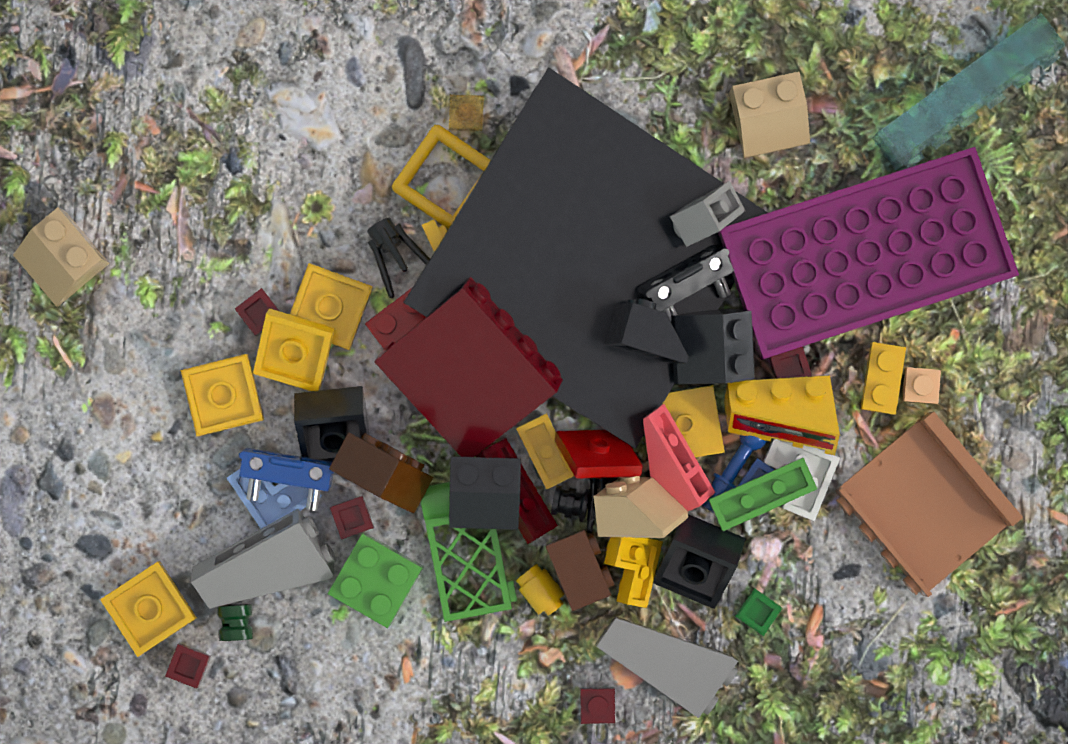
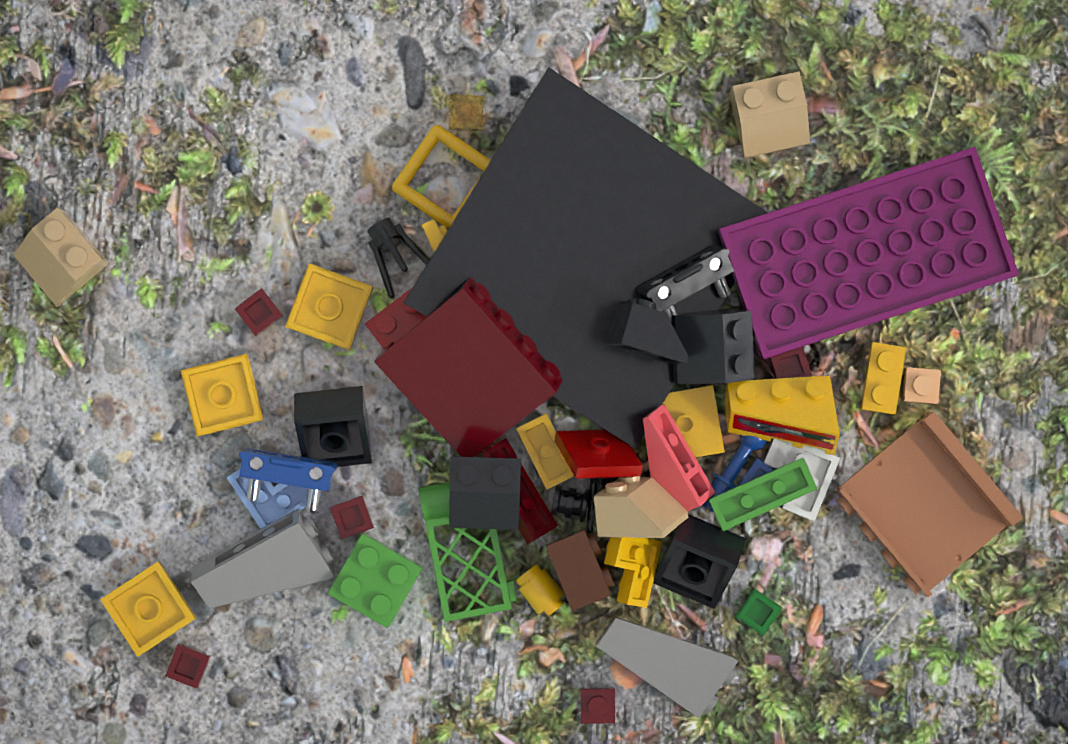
(235, 622): dark green wheel -> none
(293, 350): yellow plate -> none
(382, 471): reddish brown brick -> none
(707, 214): light grey slope -> none
(969, 91): clear light blue brick -> none

